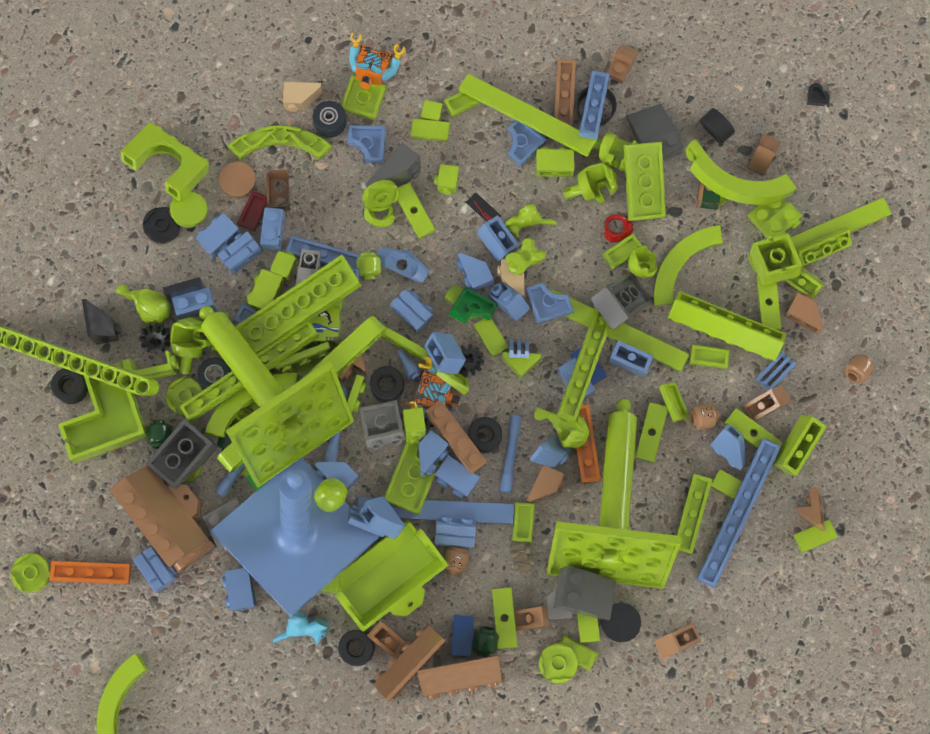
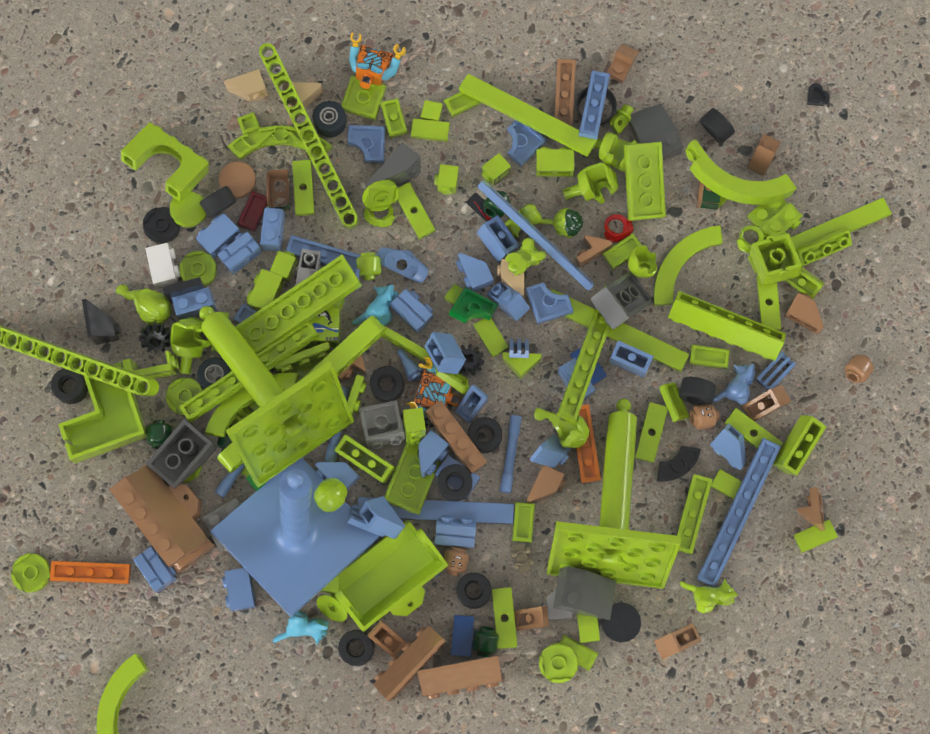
(162, 265): none -> white brick
(198, 265): none -> lime tile
(218, 201): none -> black tyre
(248, 86): none -> tan slope
(248, 123): none -> lime tile
(303, 178): none -> lime tile
(304, 128): none -> lime beam
(331, 608): none -> lime piece
(365, 459): none -> lime brick
(380, 306): none -> medium azure animal
(393, 118): none -> lime plate
(446, 473): none -> black tyre
(472, 403): none -> medium blue slope
(473, 603): none -> black tyre
(492, 209): none -> dark green head
(495, 169): none -> lime brick
(536, 235): none -> medium blue tile
(567, 222): none -> piece
(596, 248): none -> medium nougat slope
(620, 120): none -> lime piece
(679, 465): none -> black tile
(697, 390): none -> black tyre
(708, 597): none -> lime animal
(738, 388): none -> medium blue animal
(742, 244): none -> lime piece

